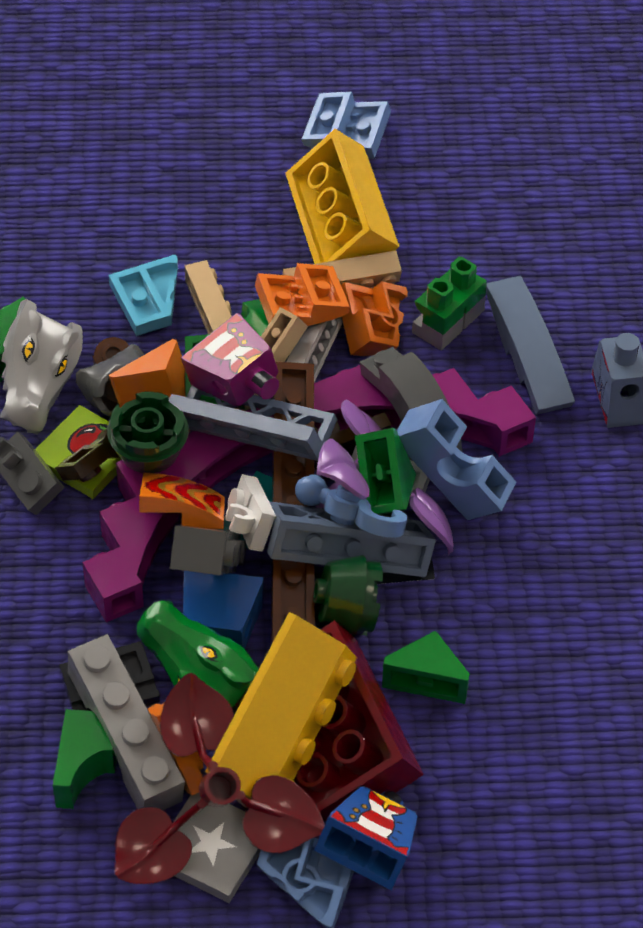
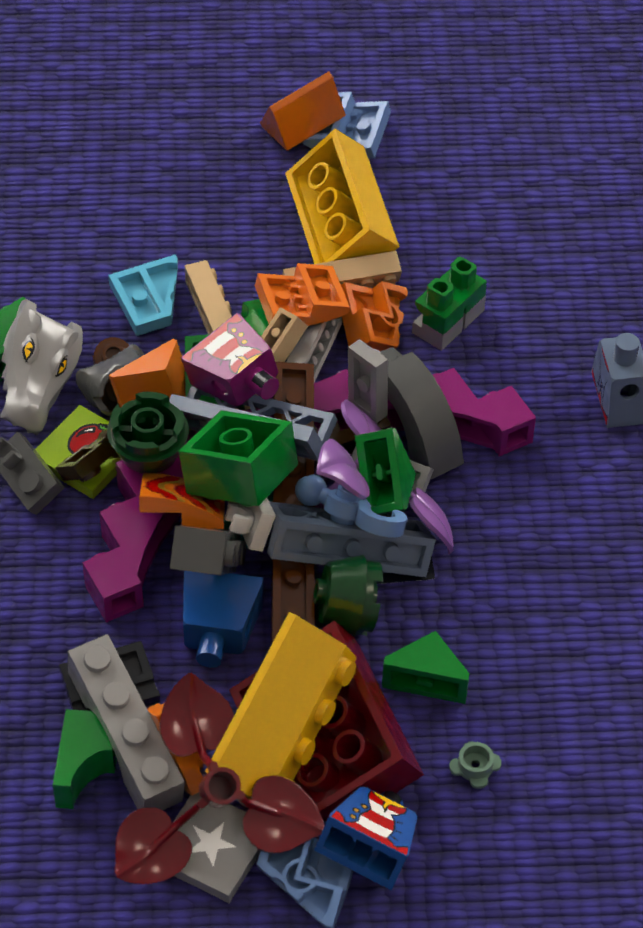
(193, 648): green animal -> none
(238, 458): none -> green brick
(304, 112): none -> orange slope
(368, 380): none -> light grey plate
(469, 483): medium blue arch -> none
(475, 753): none -> sand green plate
(529, 344): sand blue slope -> none

